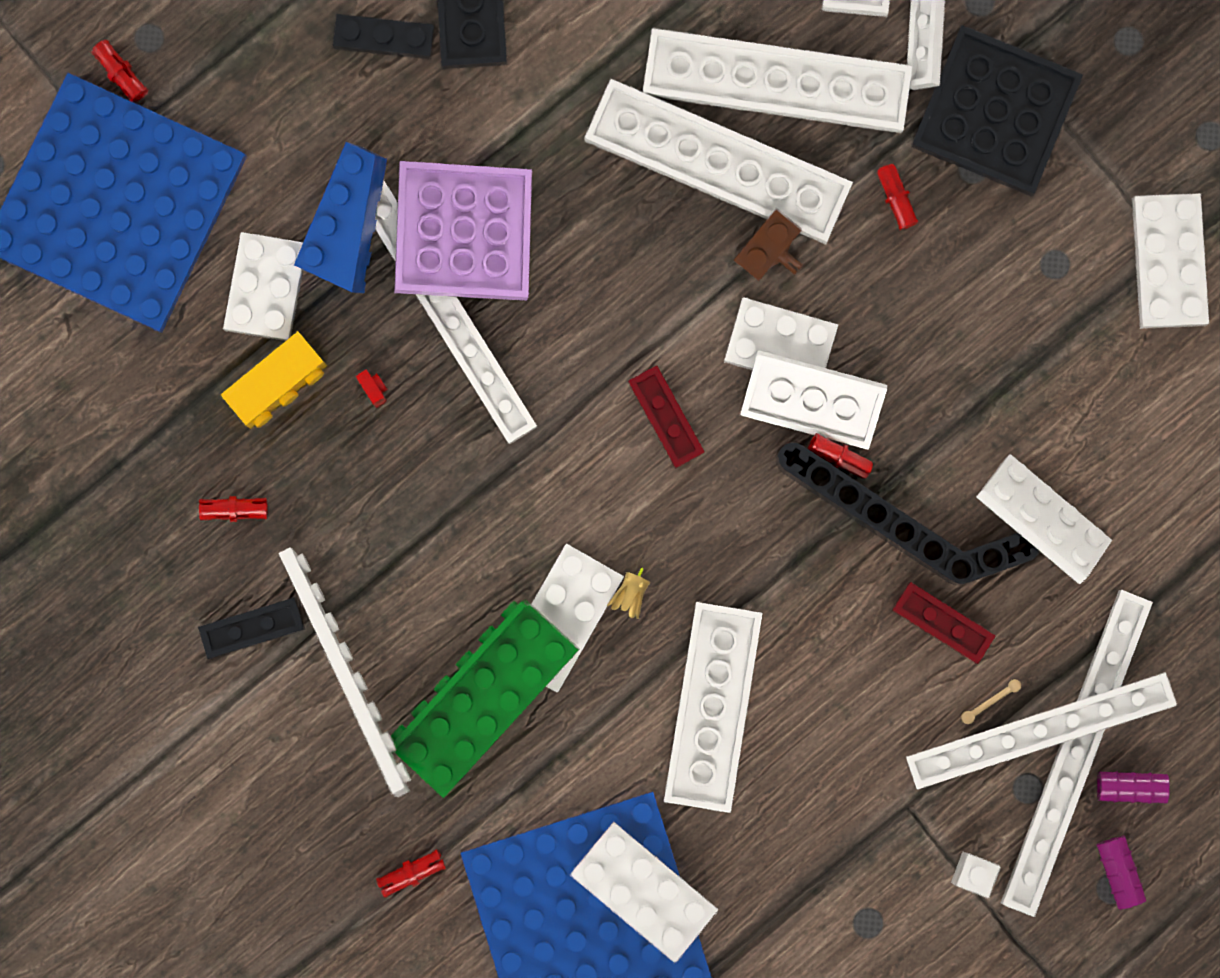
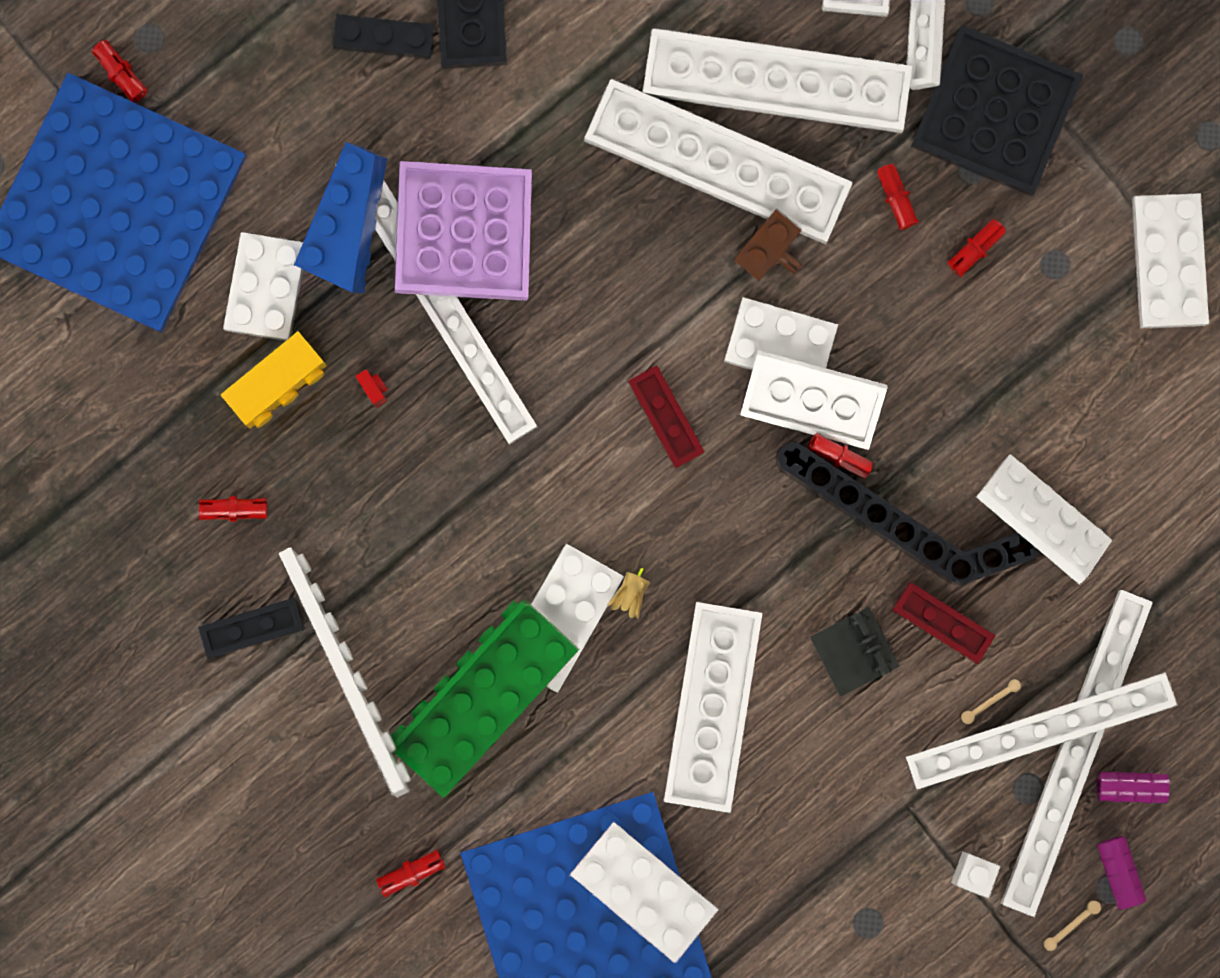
(854, 651): none -> pearl dark grey hinge
(977, 247): none -> red axle
(1093, 907): none -> tan hinge

